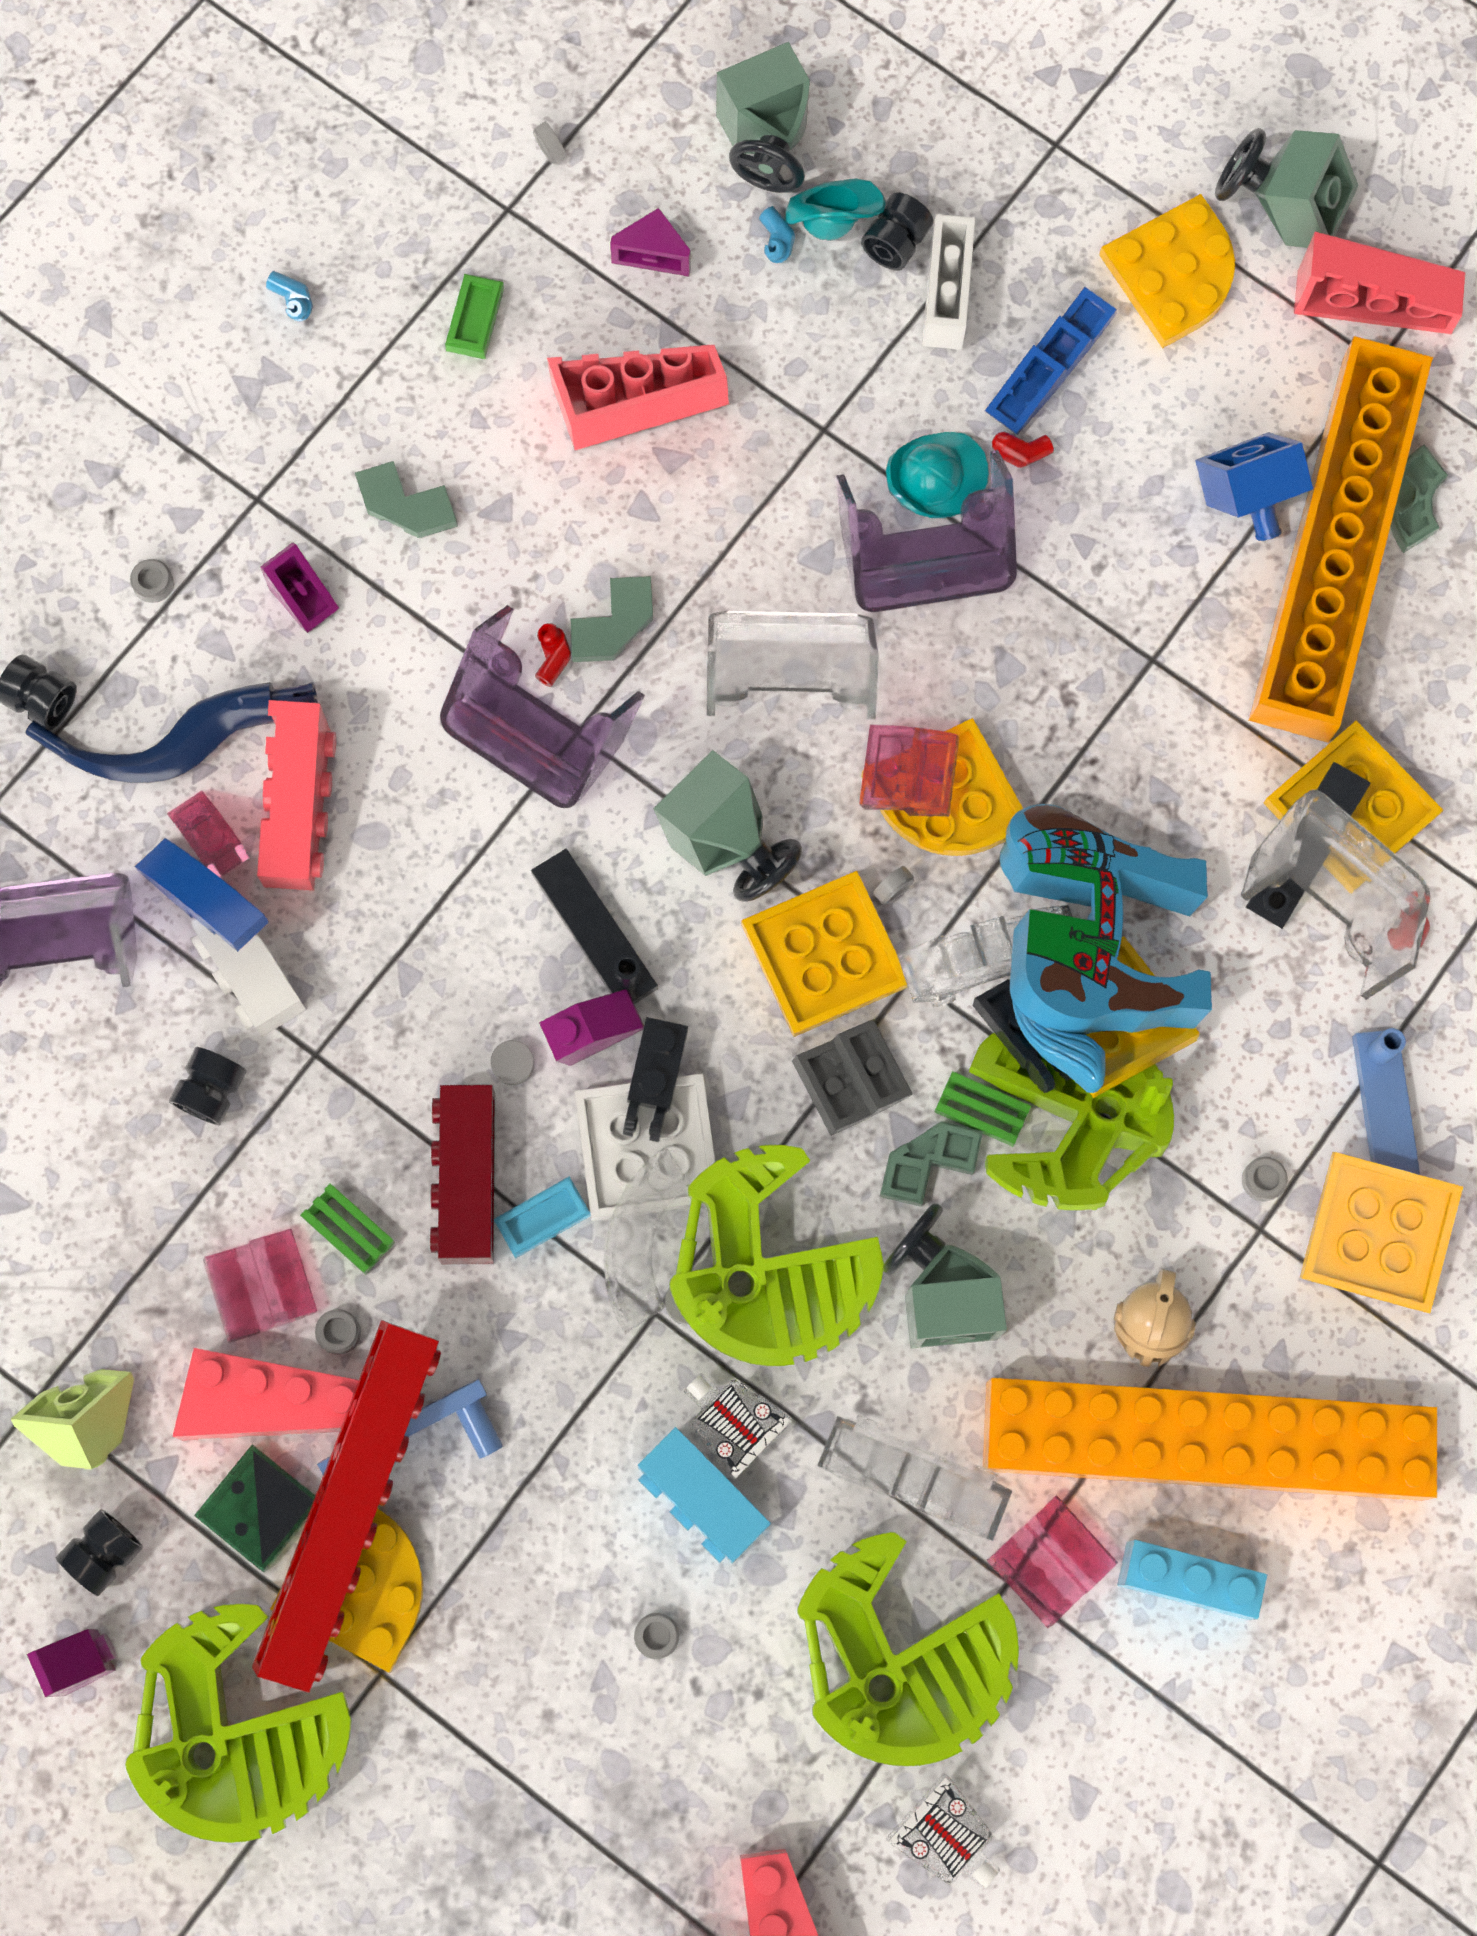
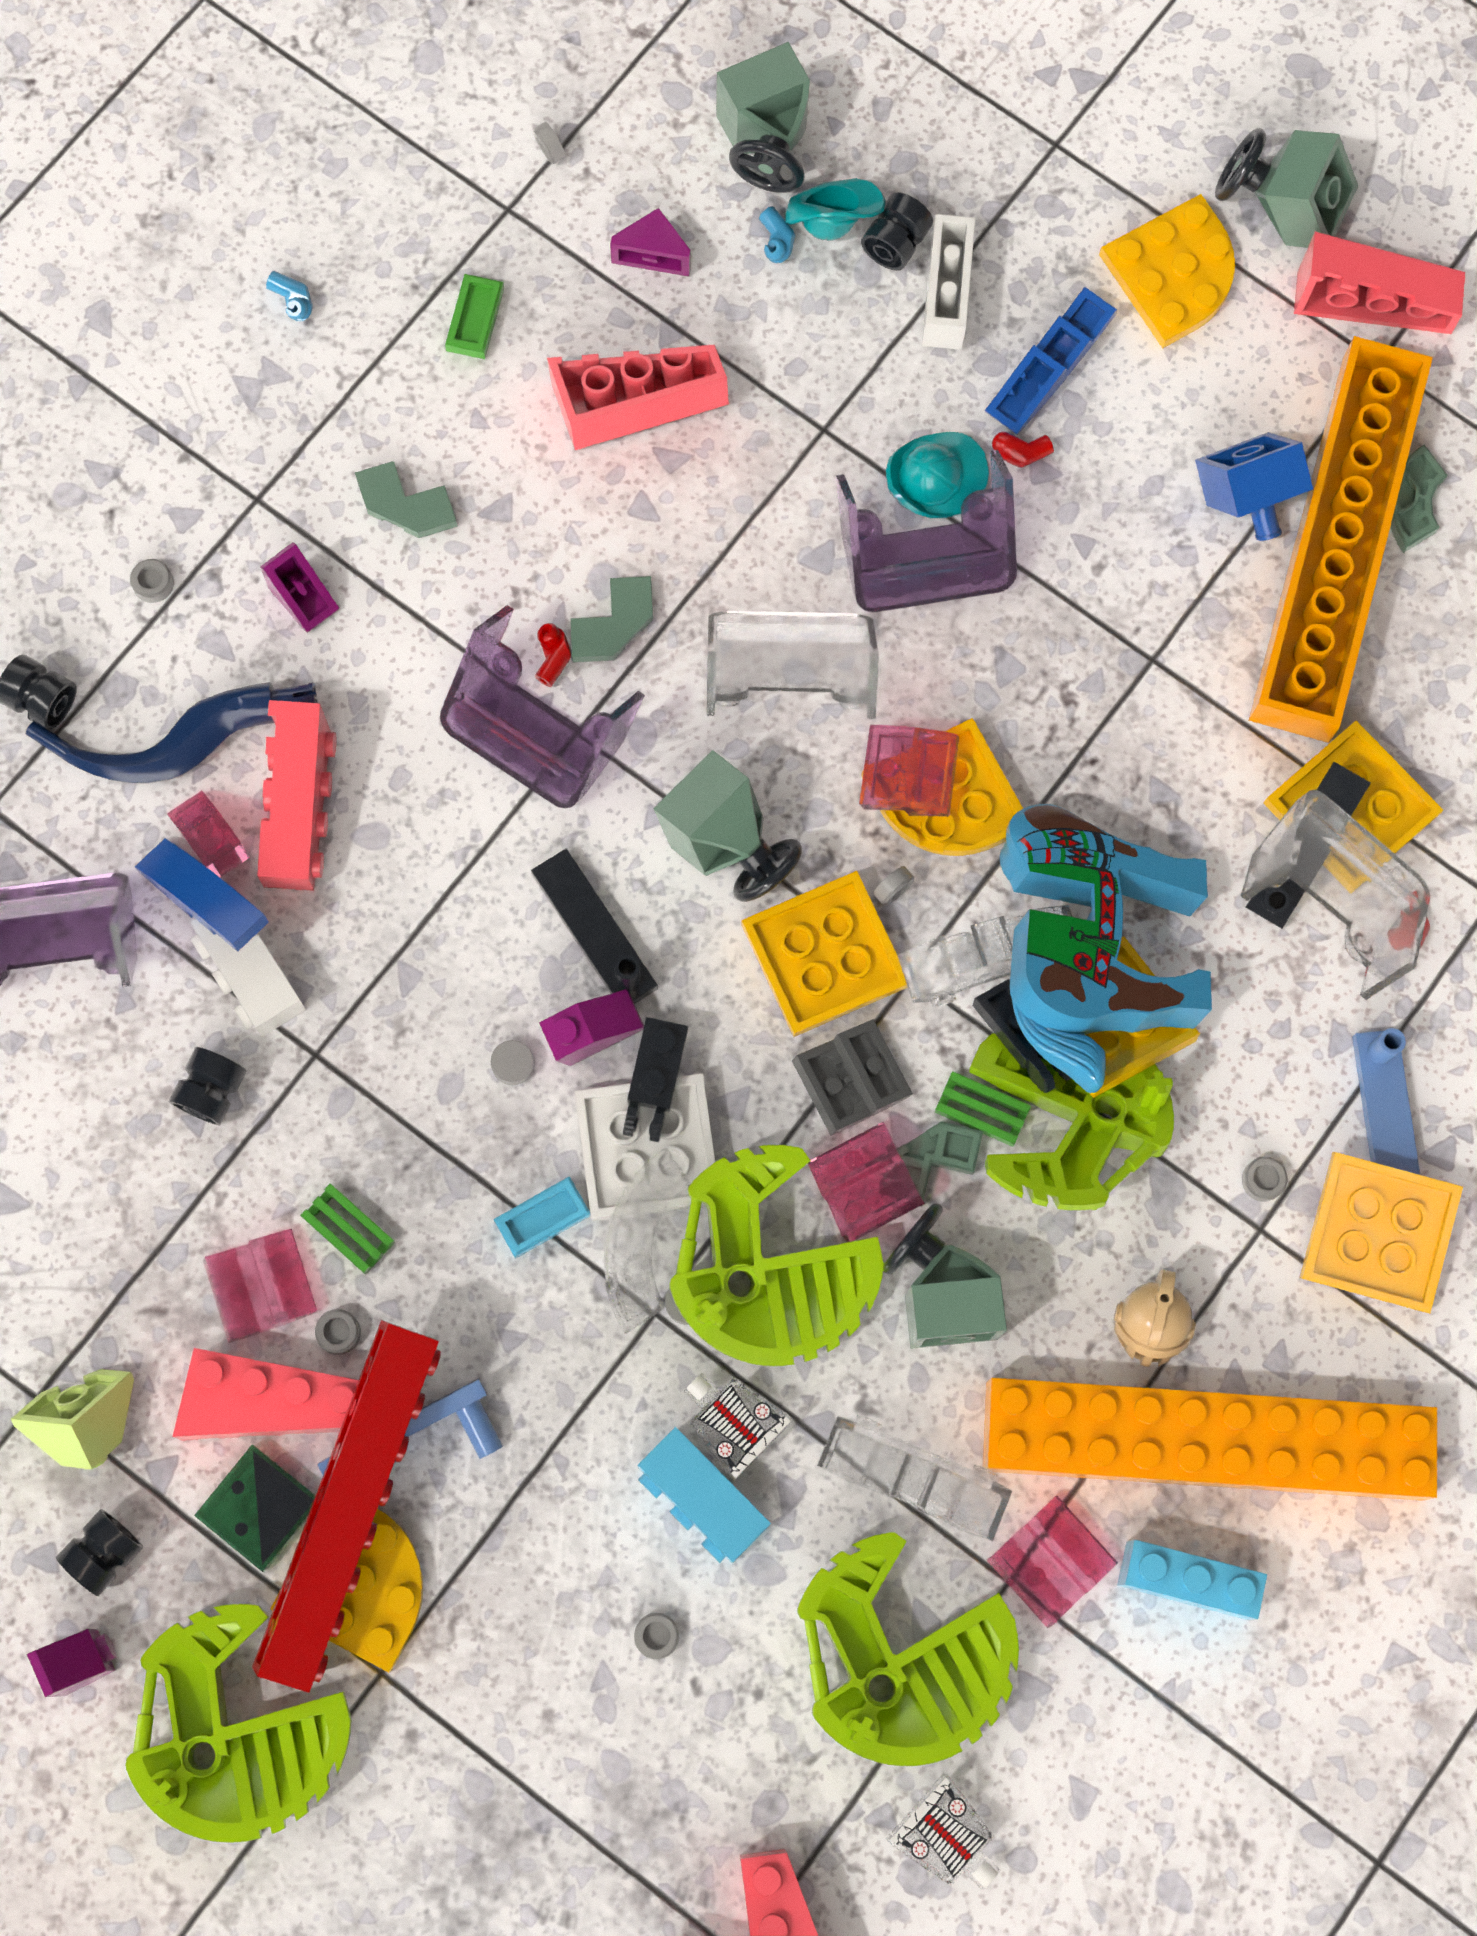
(465, 1174): dark red brick -> none
(865, 1182): none -> clear pink slope

